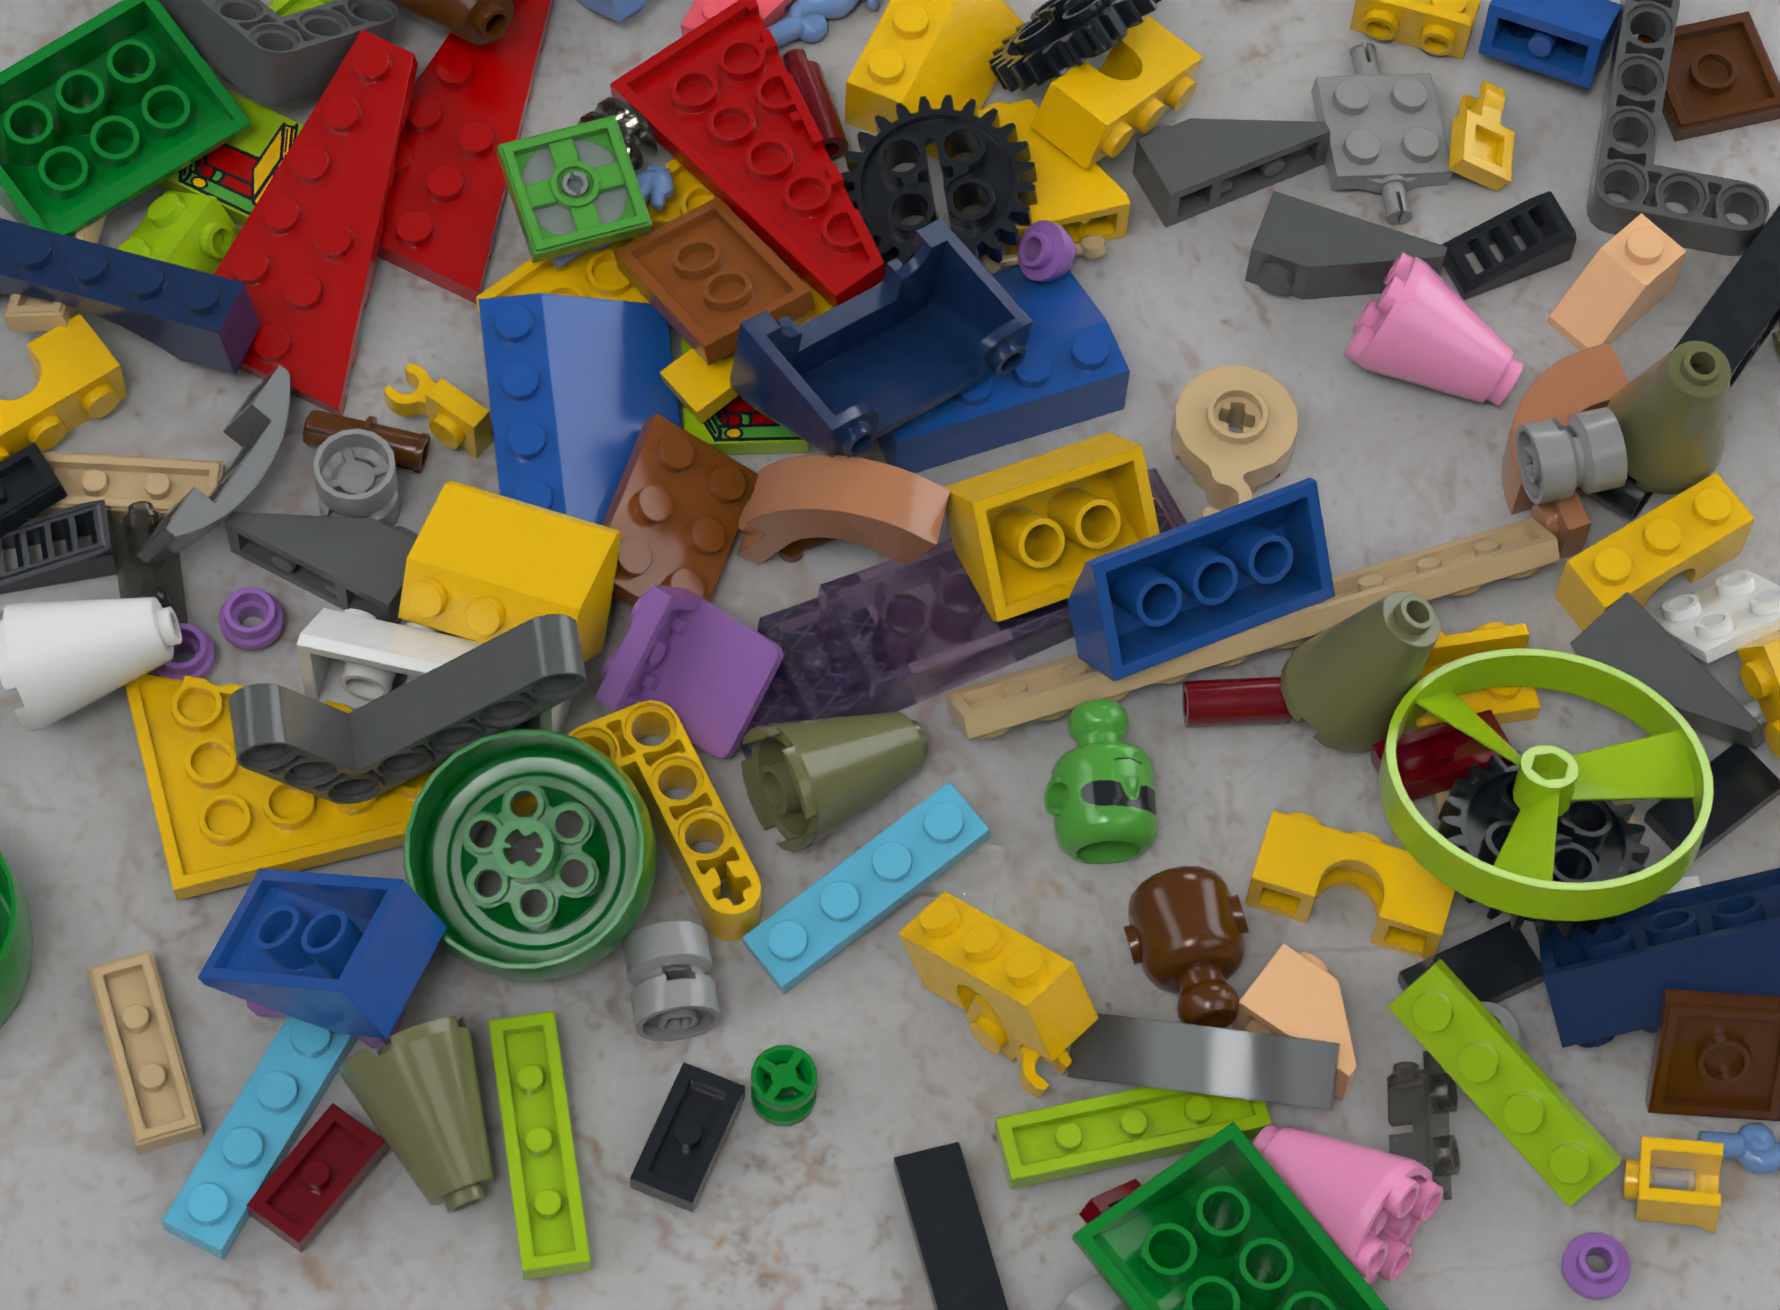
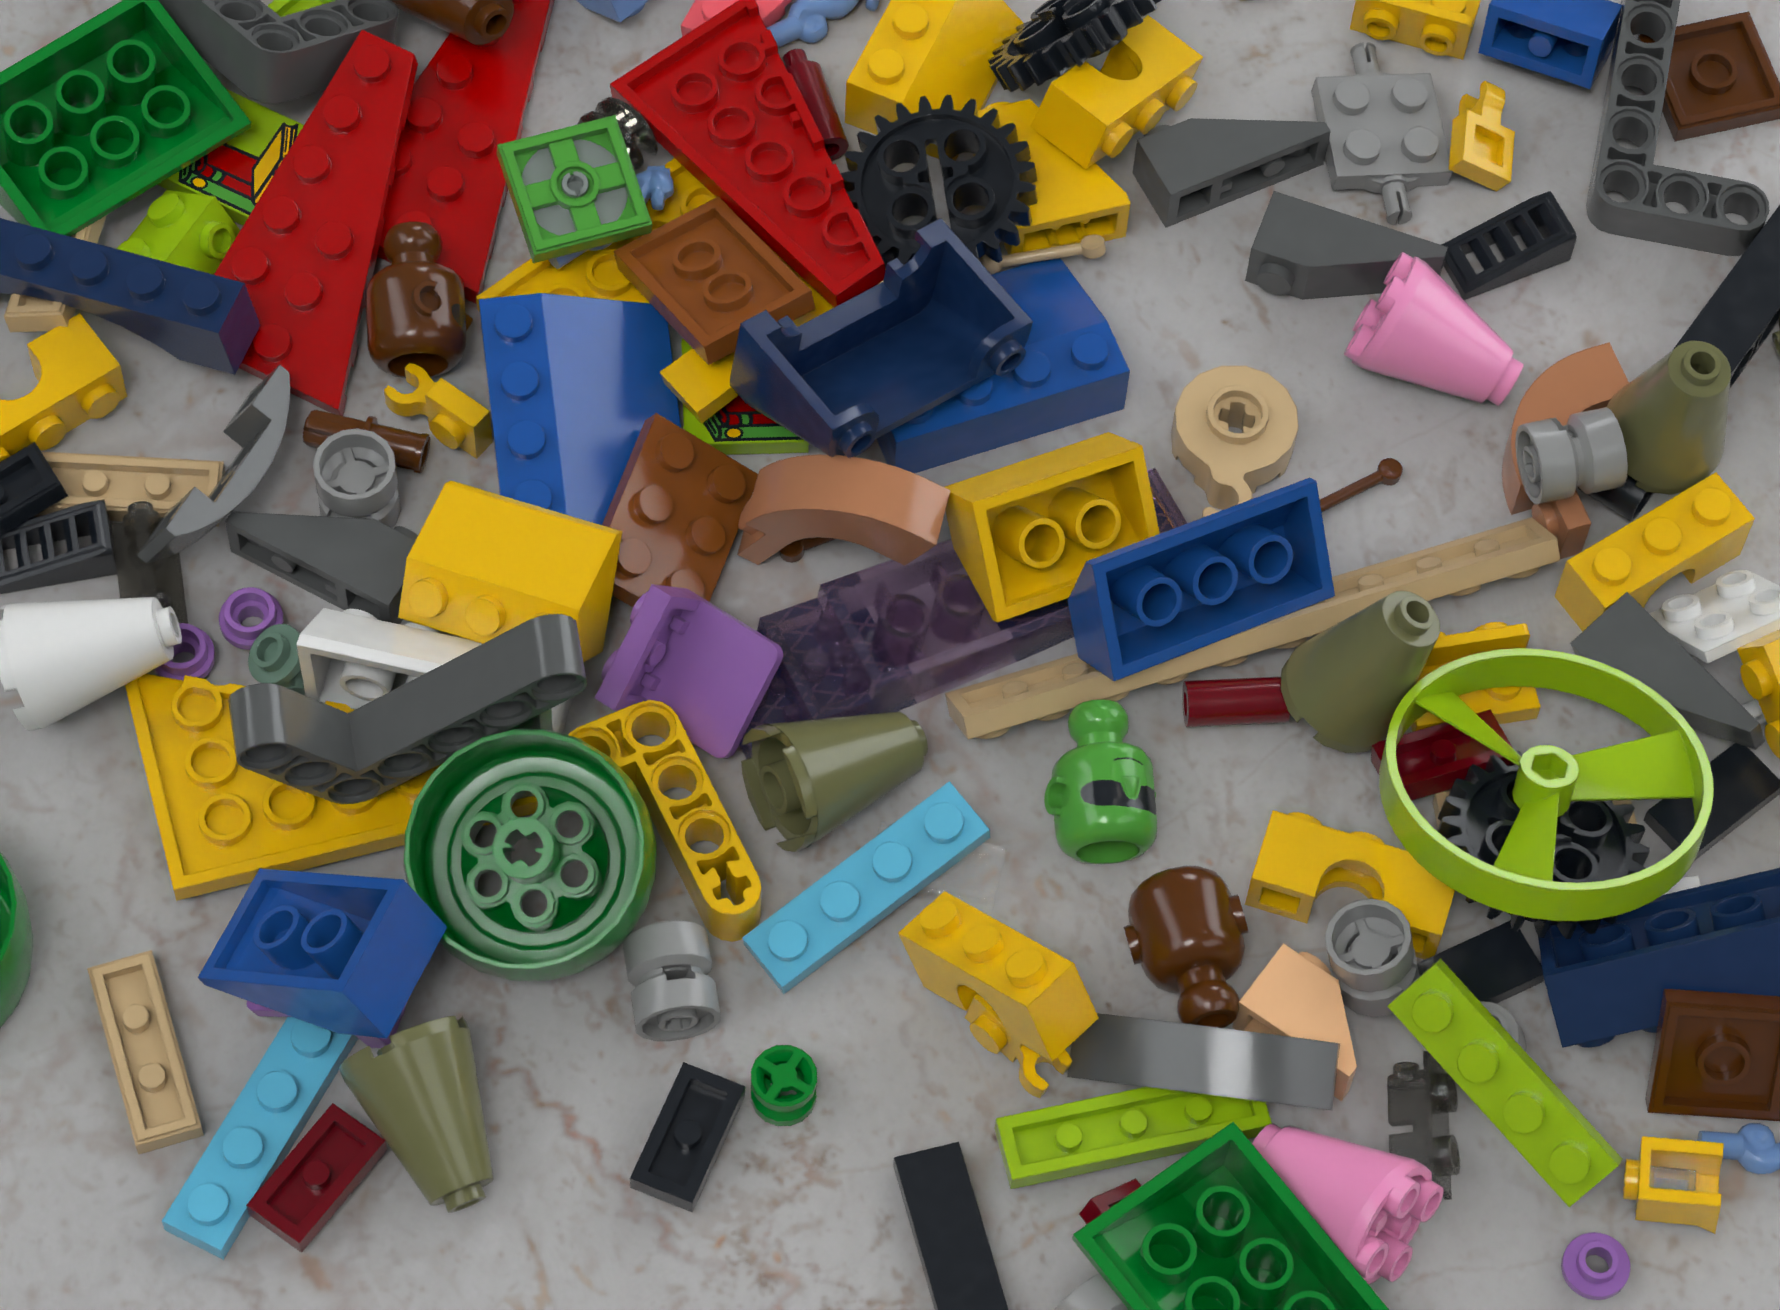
(276, 658): none -> sand green plate
(415, 305): none -> reddish brown piece
(539, 1146): lime plate -> none
(1045, 251): medium lavender plate -> none
(1371, 955): none -> light grey wheel
(1387, 473): none -> reddish brown hinge
(1619, 285): light nougat slope -> none

